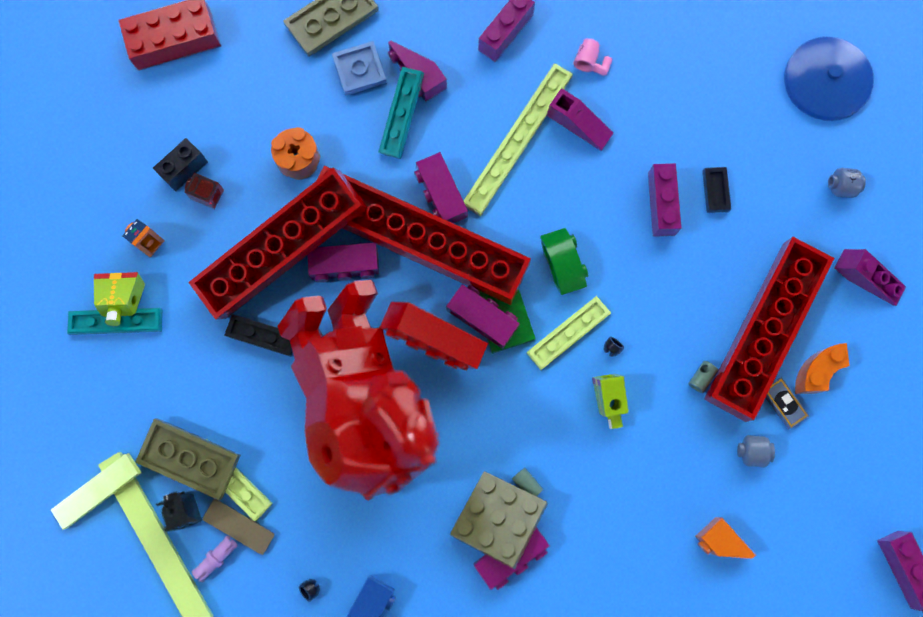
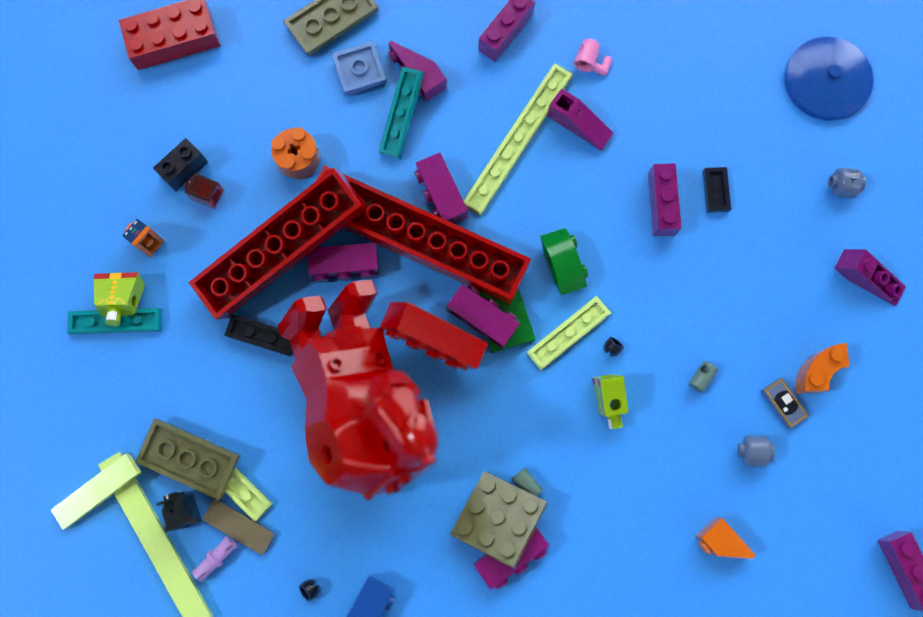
(769, 329): red brick -> none

